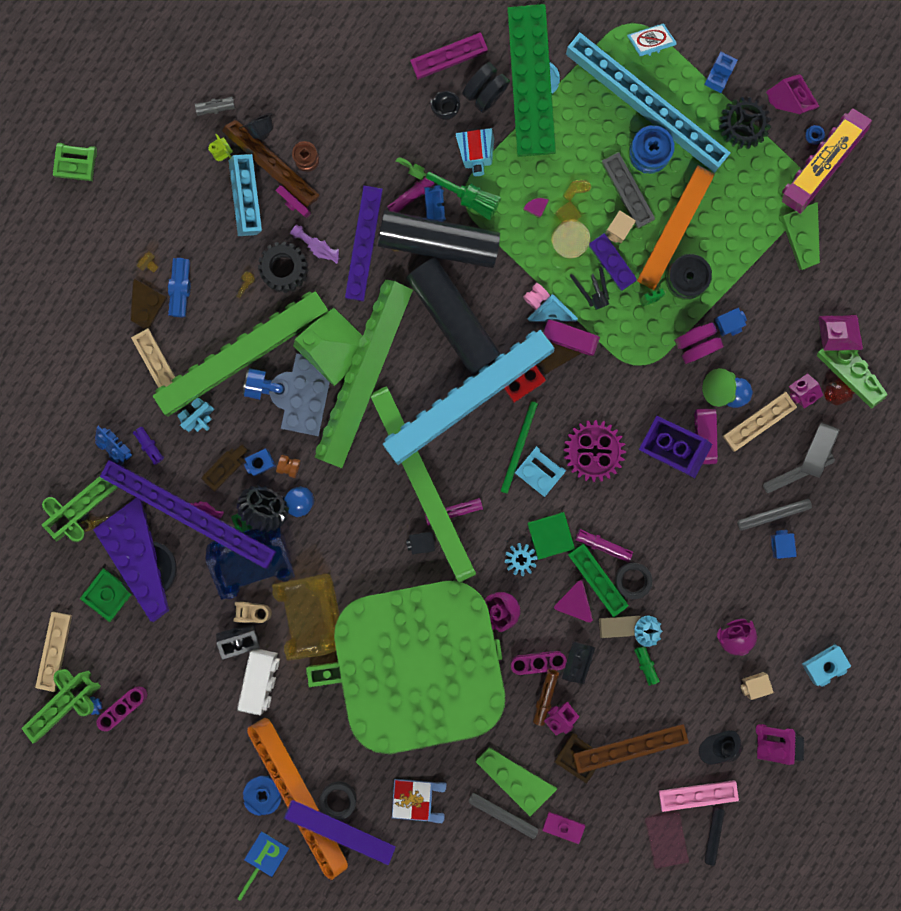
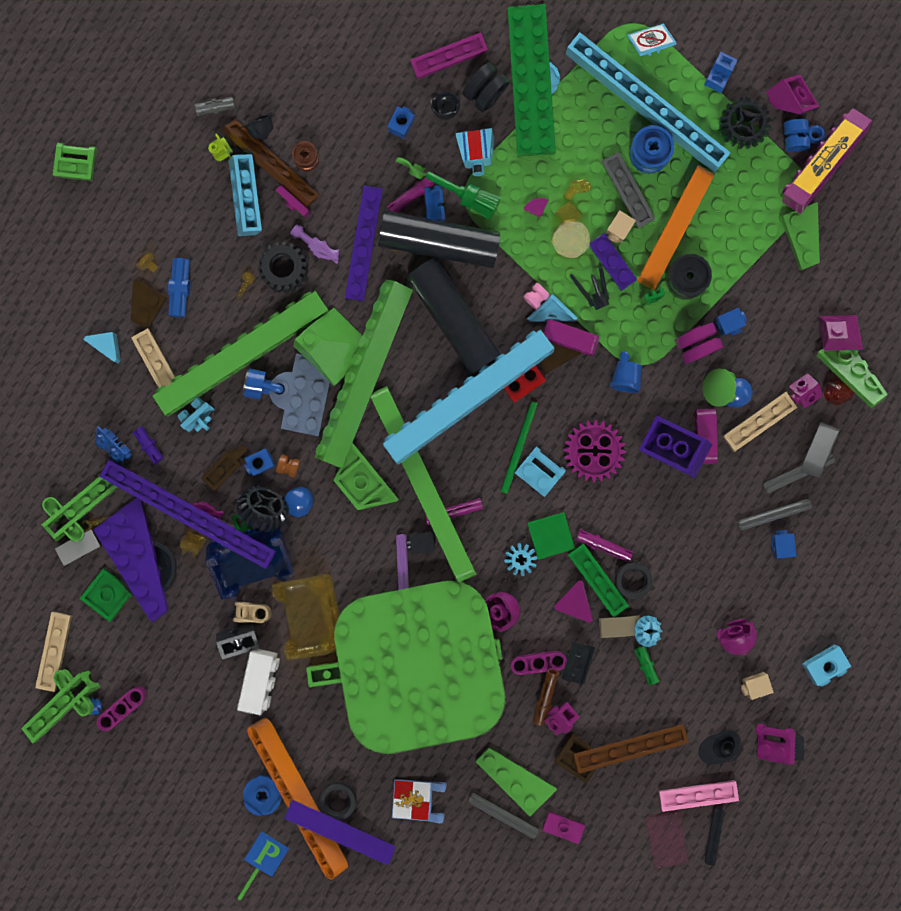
(72, 550): none -> light grey slope
(107, 344): none -> medium azure slope
(192, 543): none -> clear yellow tile
(362, 482): none -> bright green wing
(401, 130): none -> blue brick
(402, 561): none -> medium lavender axle
(627, 375): none -> blue hat
(796, 134): none -> blue wheel

